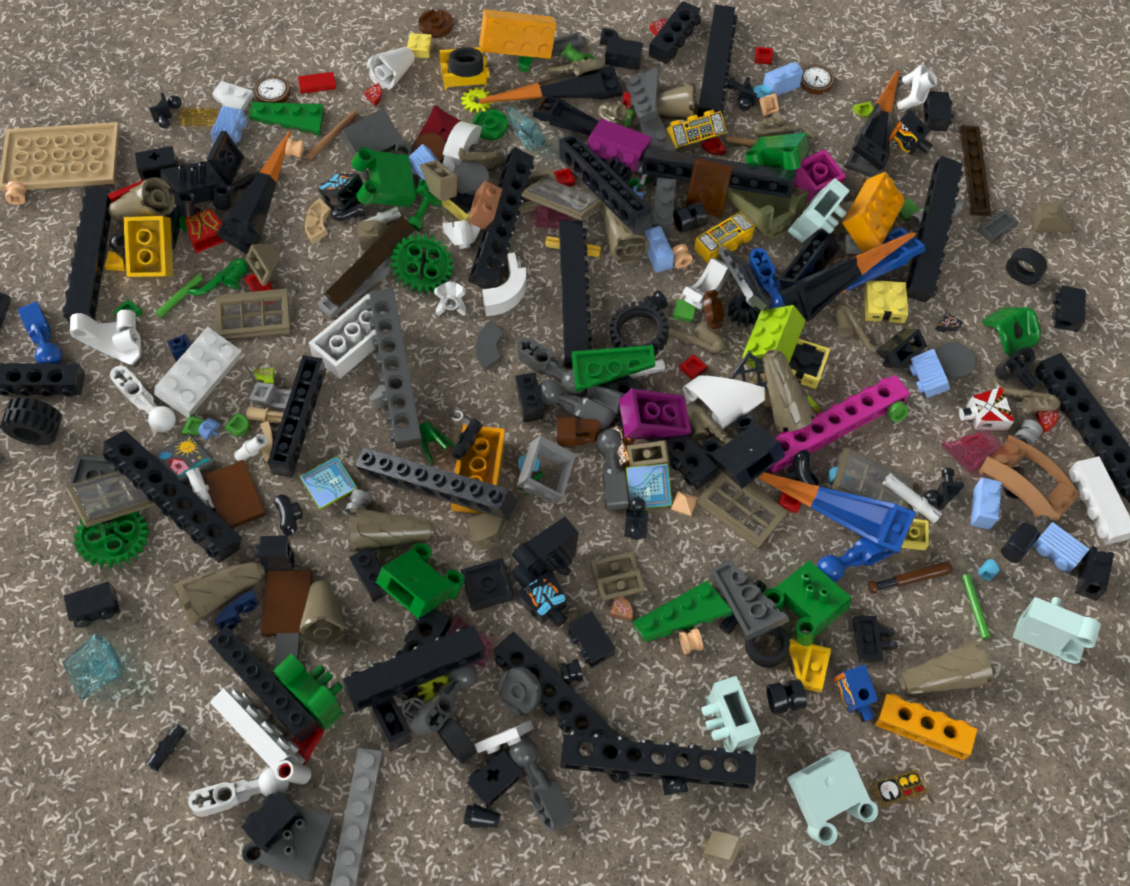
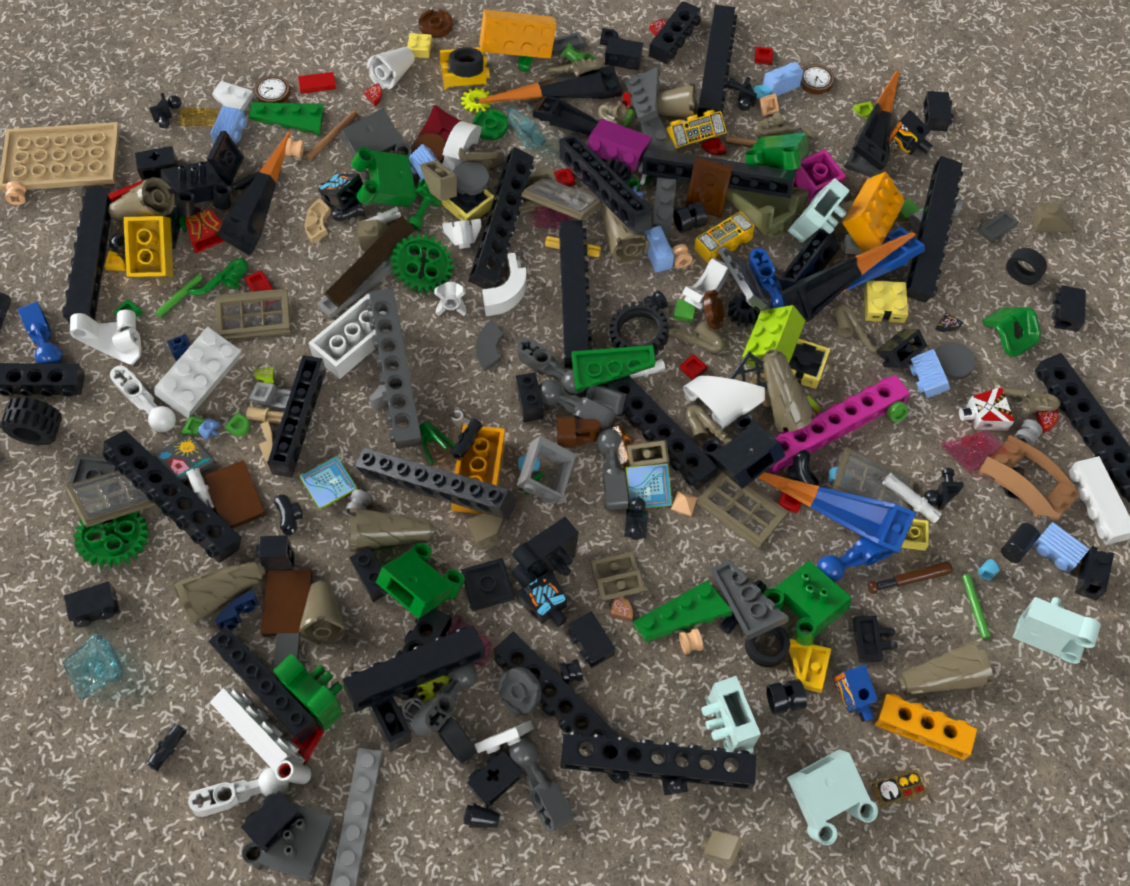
(251, 447): white pin -> none
(263, 261): dark tan slope -> none
(484, 205): nougat brick -> none
(653, 414): magenta slope -> none
(922, 81): white connector -> none
(975, 171): dark brown tile -> none
(986, 503): light blue brick -> none
(1018, 367): black beam -> none

